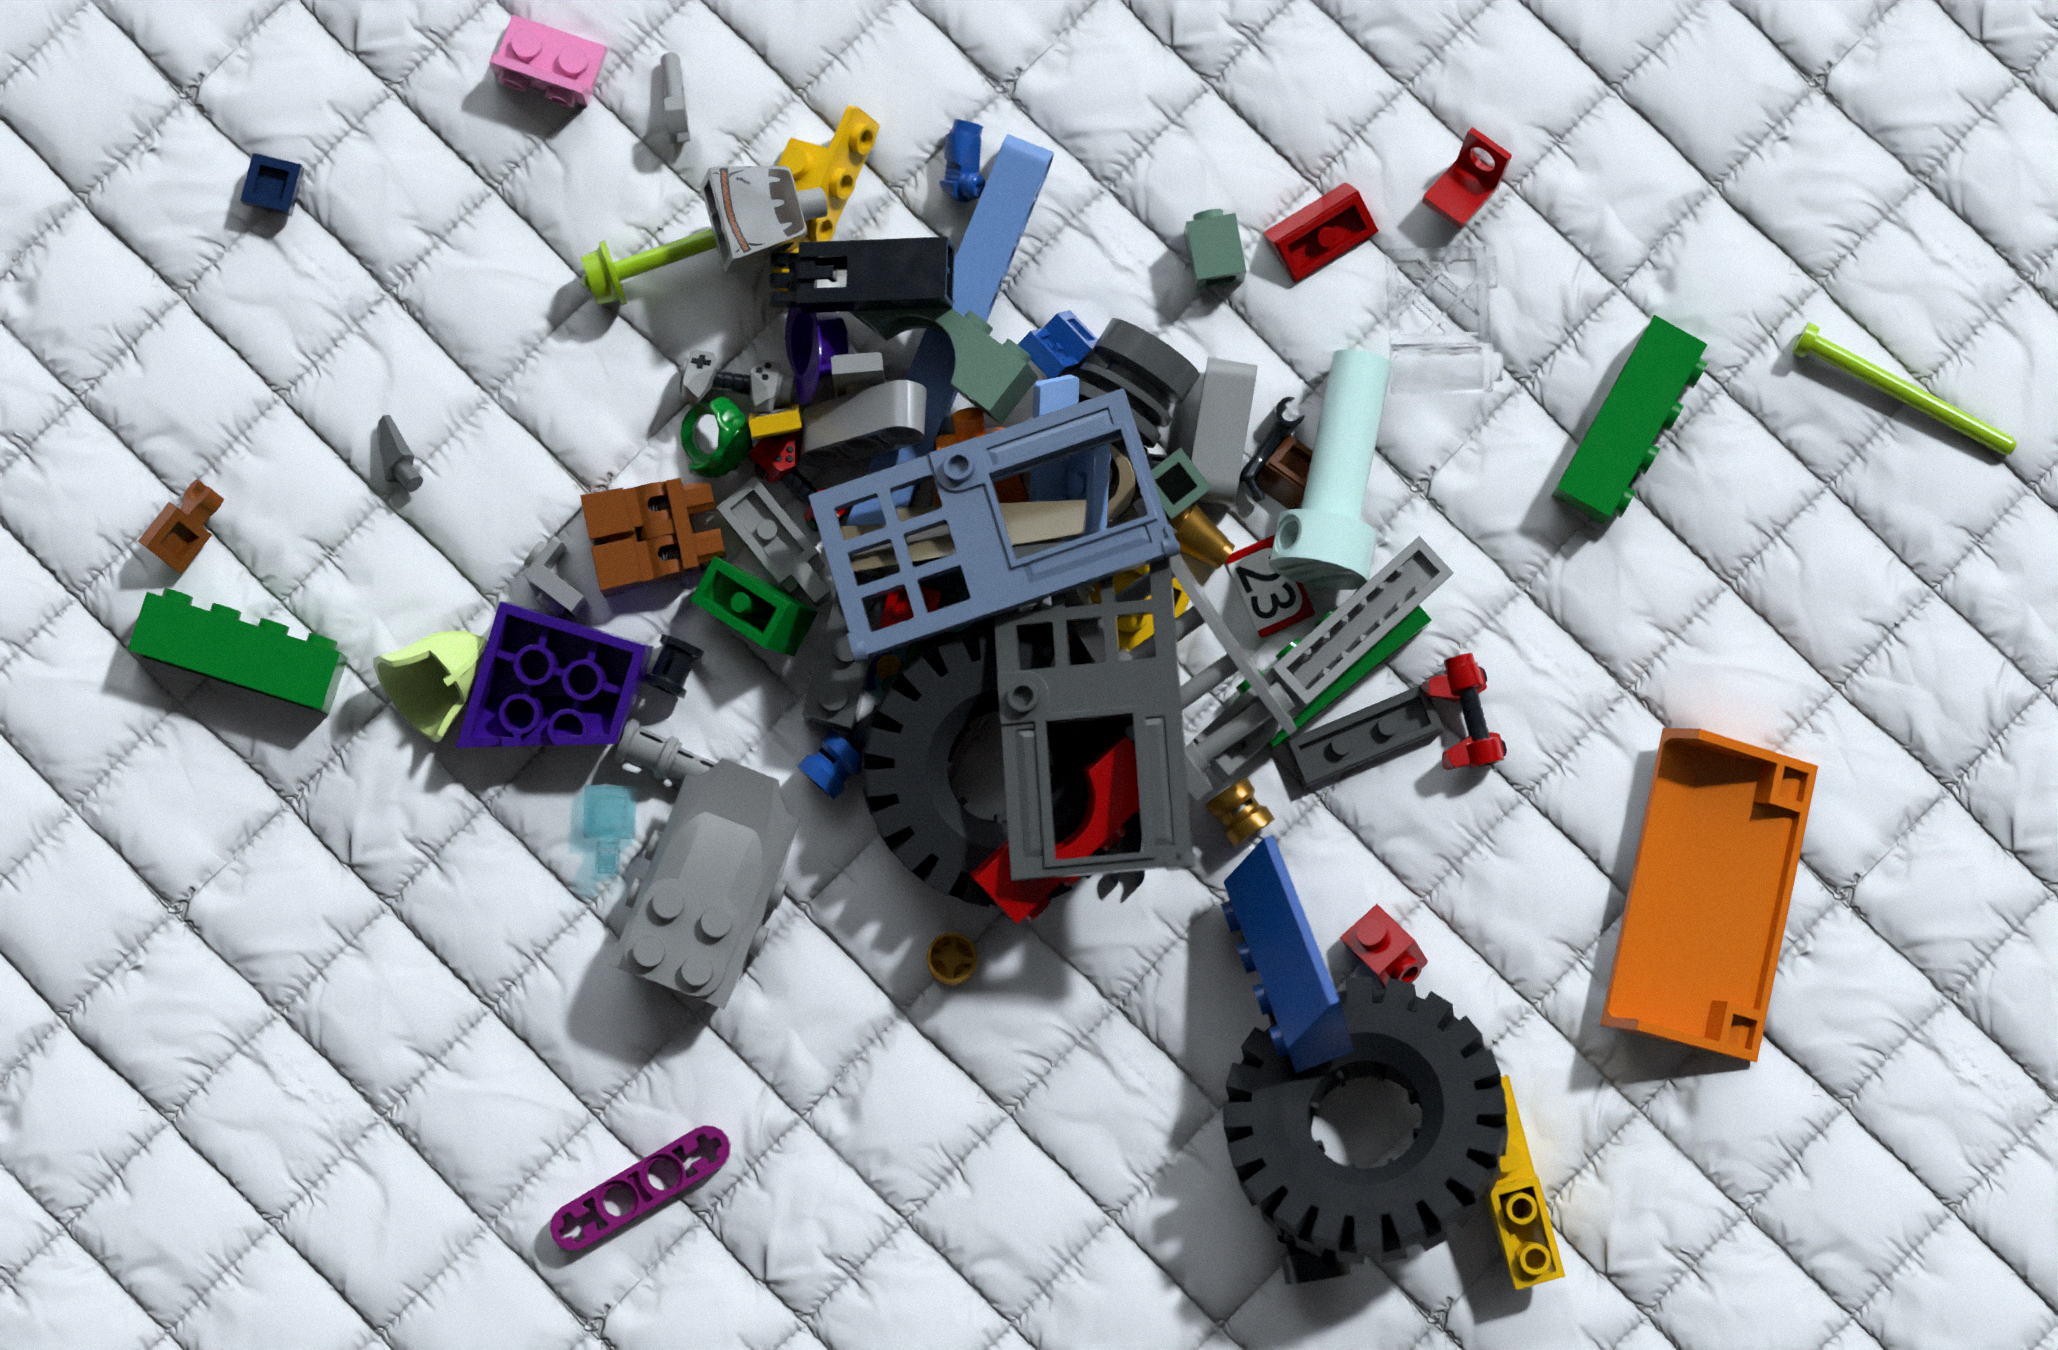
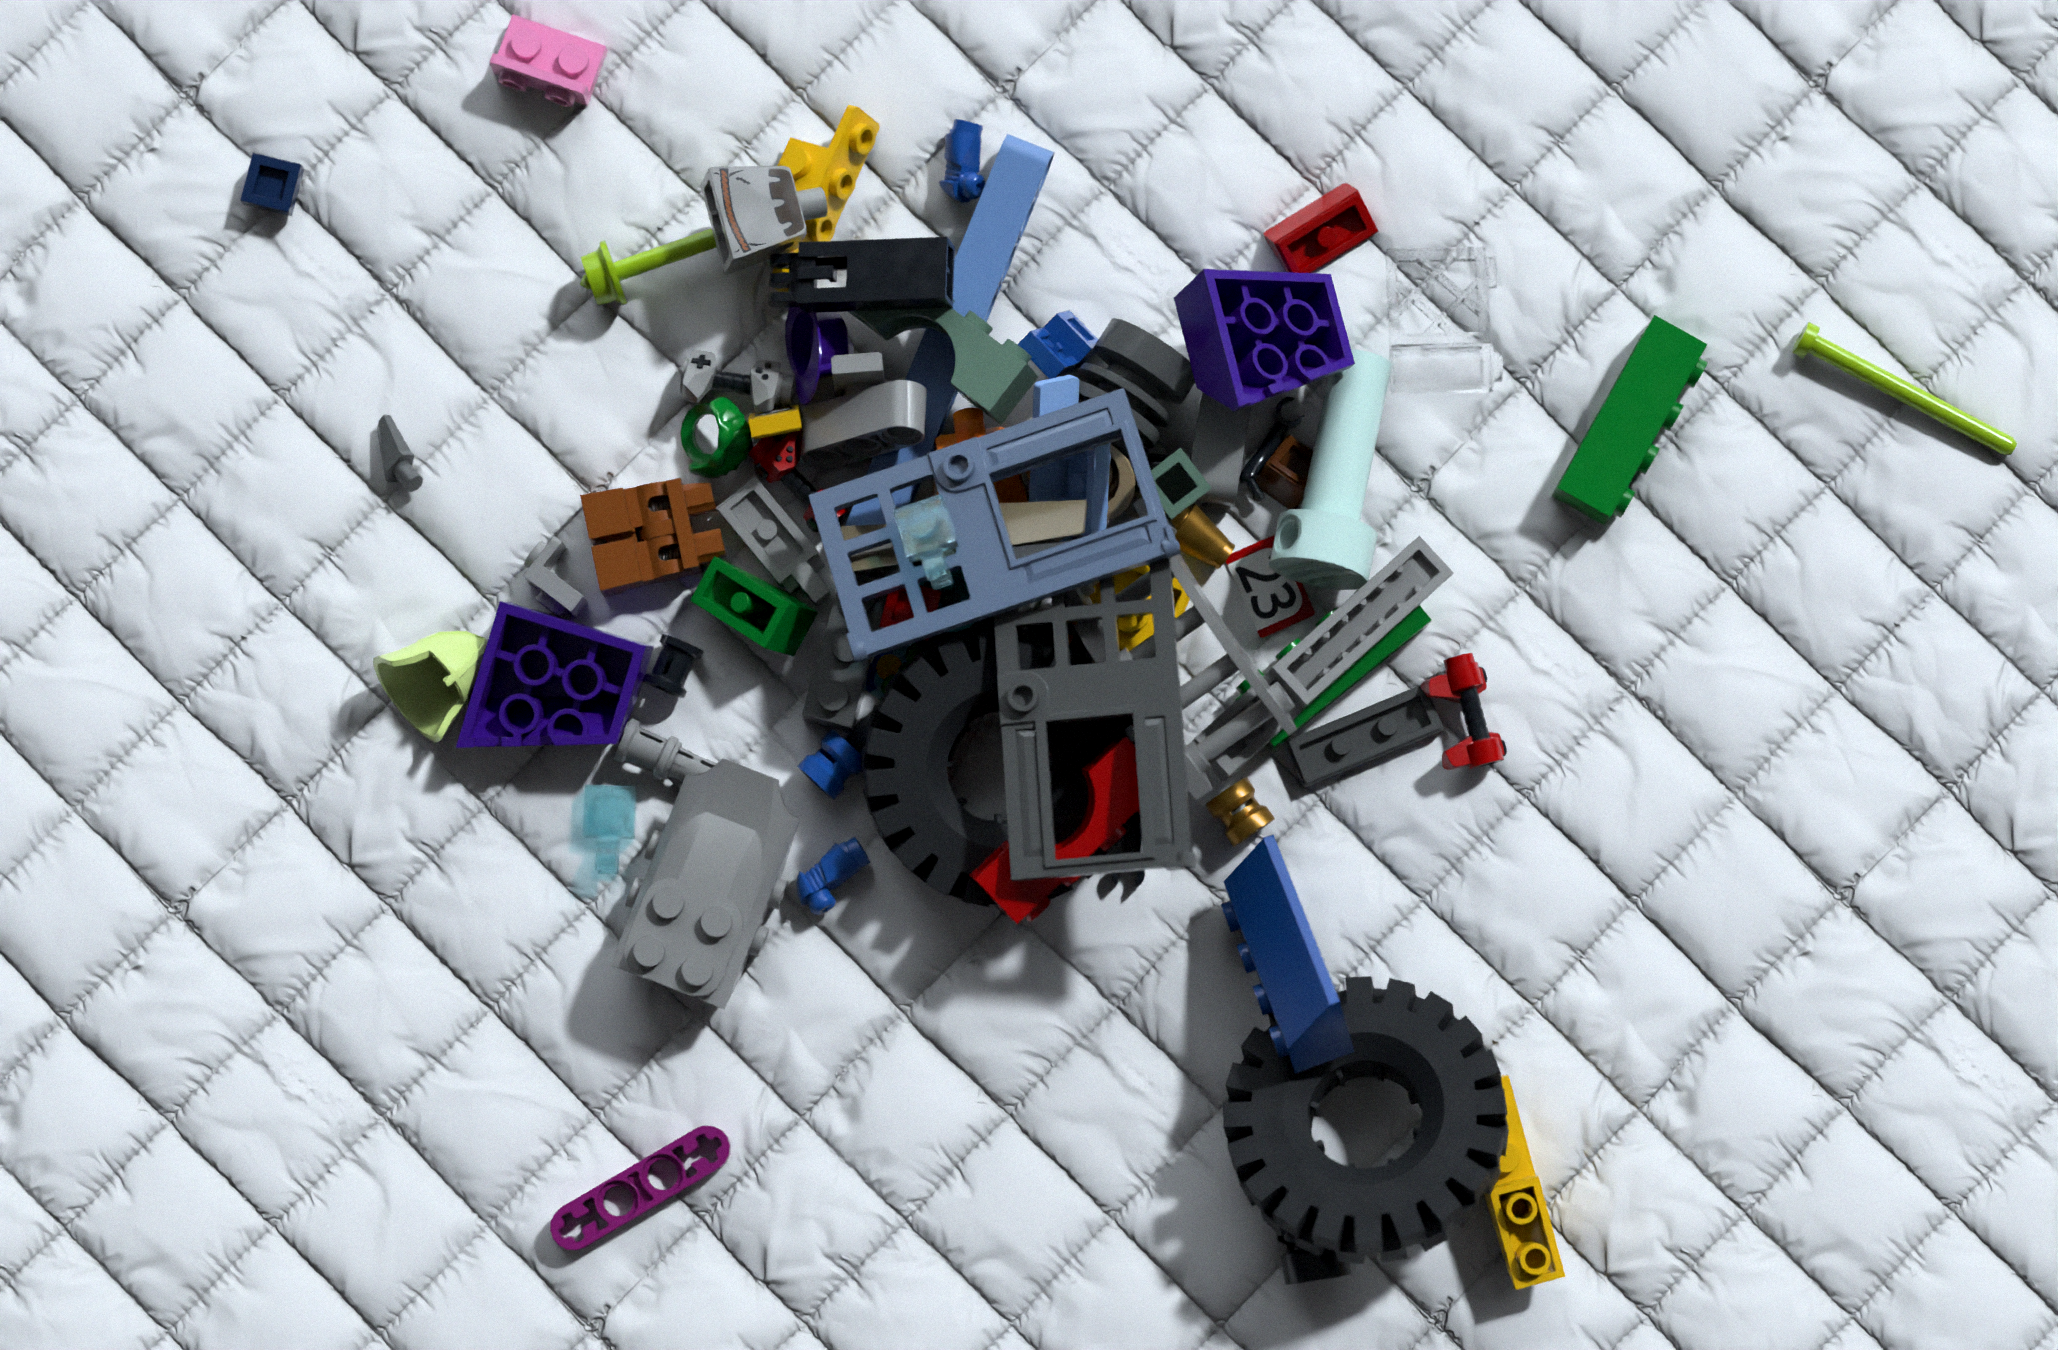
(178, 533): dark orange plate -> none
(238, 652): green brick -> none
(674, 98): light grey bar -> none
(833, 869): none -> blue arm
(925, 535): none -> clear light blue plate
(952, 951): pearl gold wheel -> none
(1214, 249): sand green brick -> none
(1261, 333): none -> dark purple wedge
(1384, 947): red bracket -> none
(1468, 181): red bracket -> none
(1709, 893): orange slope -> none

